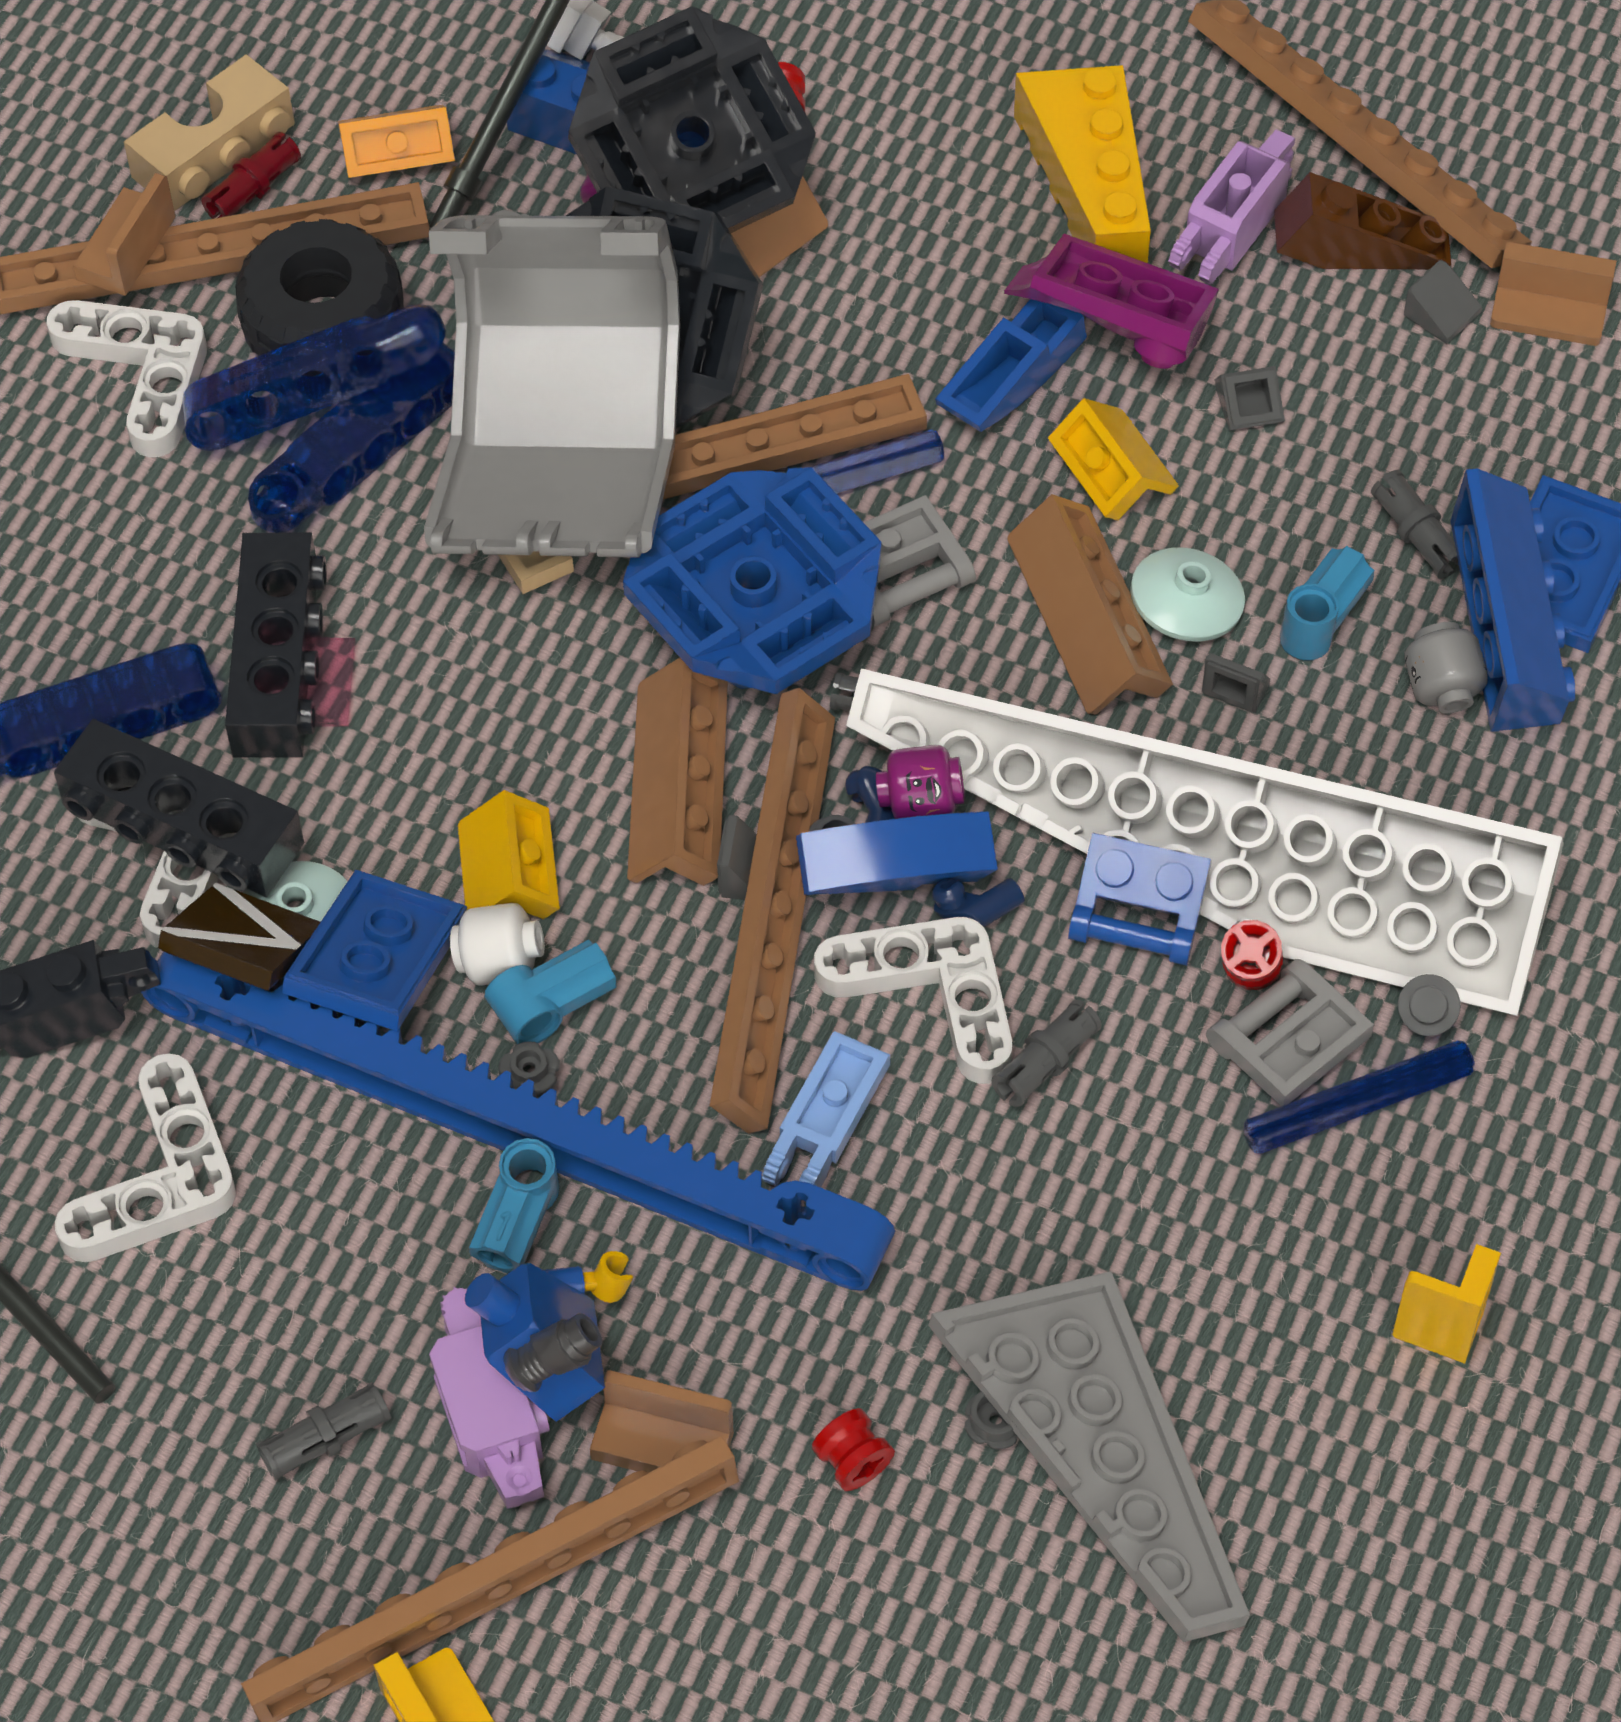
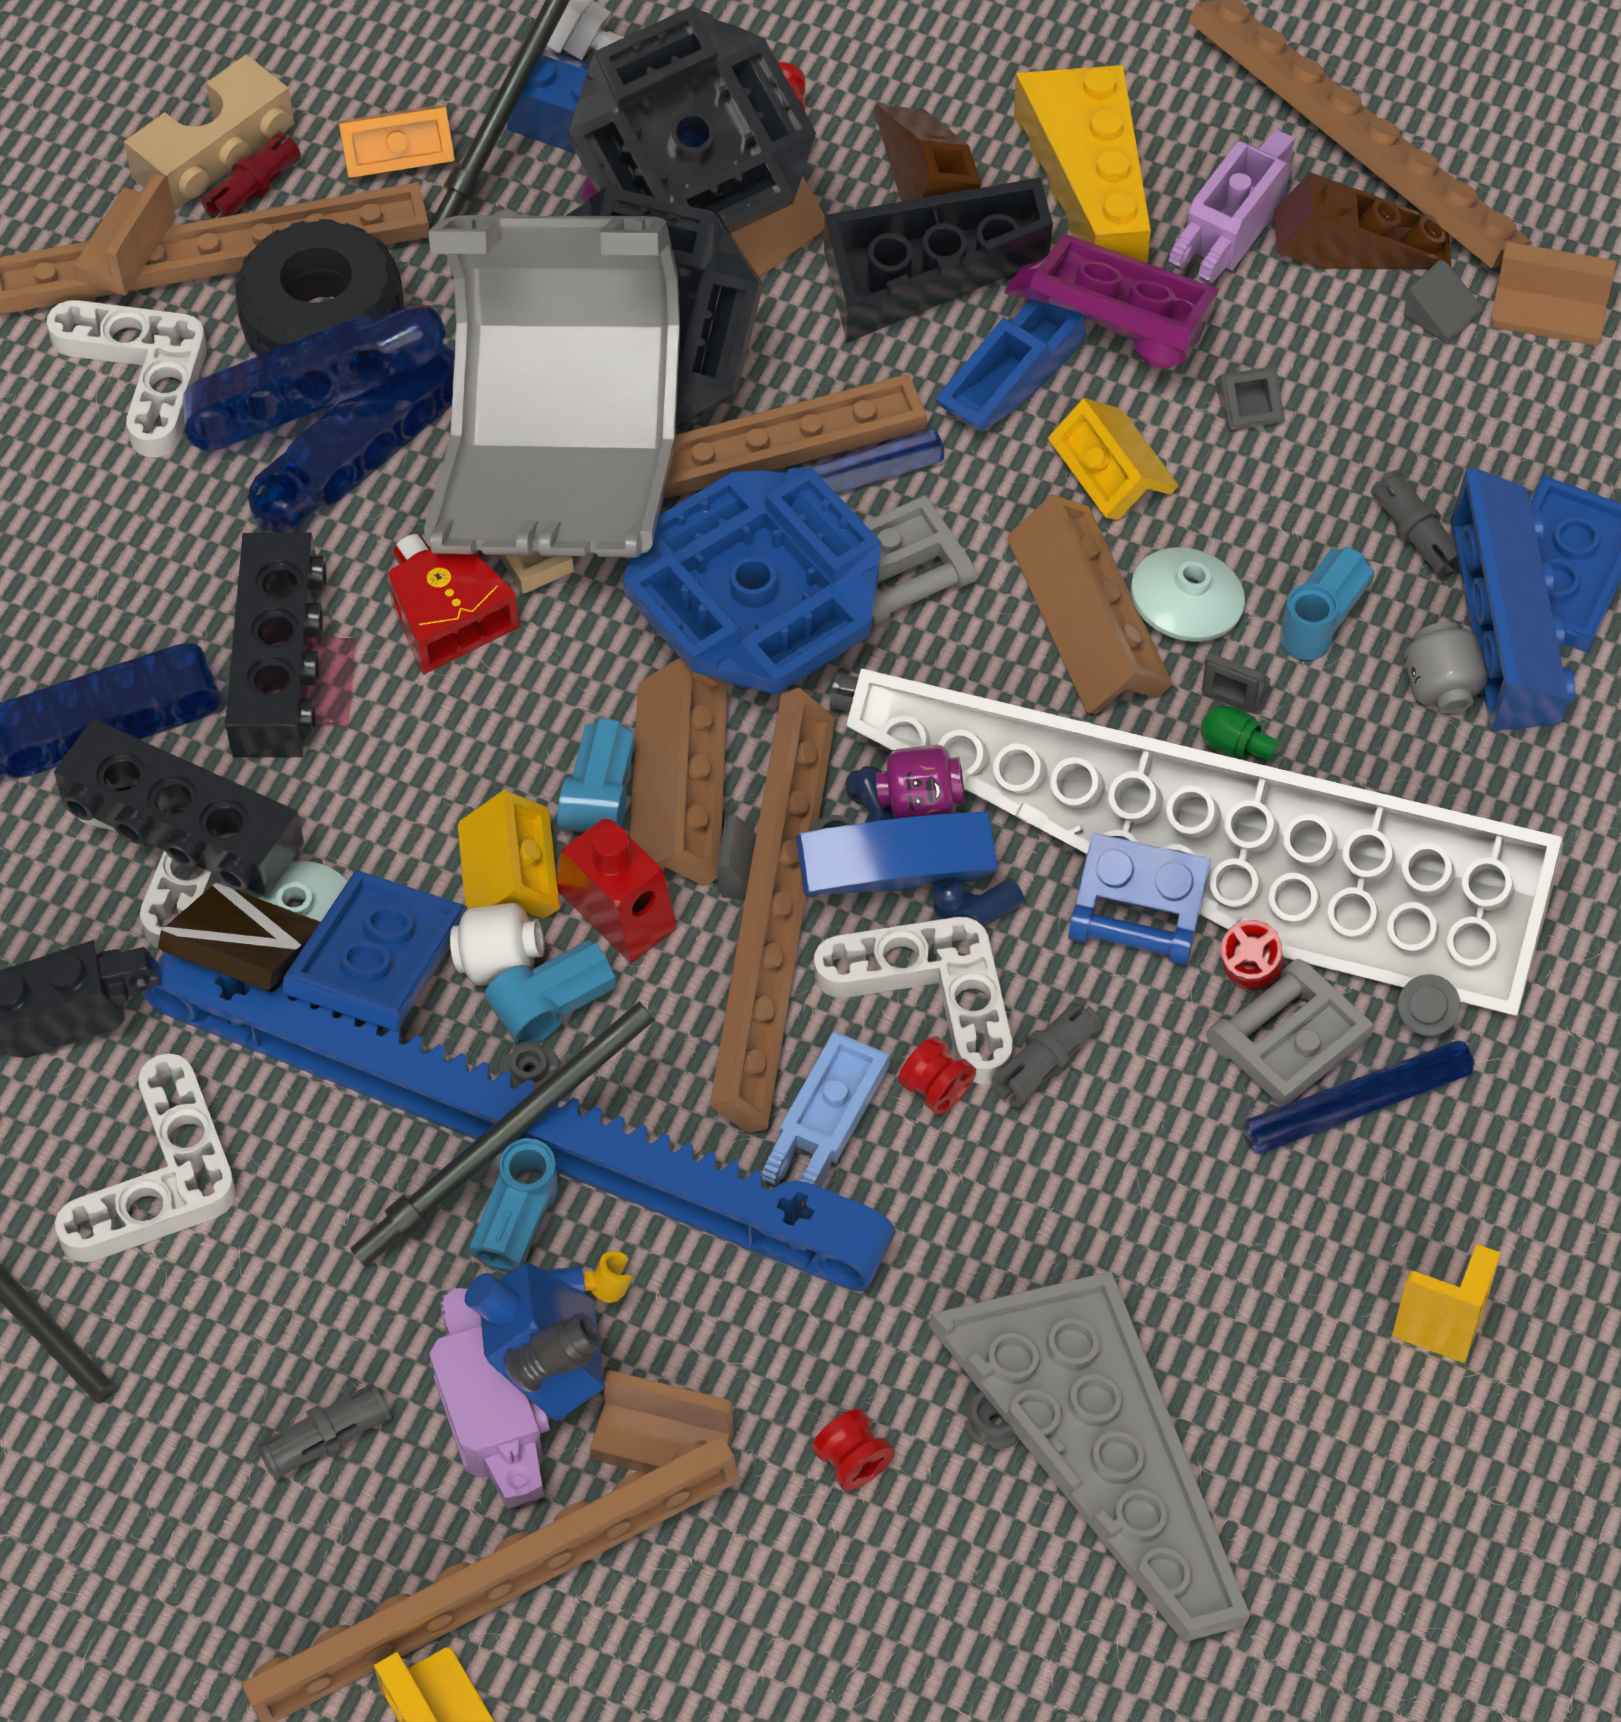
(409, 1214): none -> pearl dark grey bar
(447, 602): none -> red torso
(598, 778): none -> dark azure piece
(610, 878): none -> red torso
(924, 153): none -> reddish brown slope
(931, 250): none -> black wedge
(937, 1075): none -> red wheel
(1238, 734): none -> green cylinder

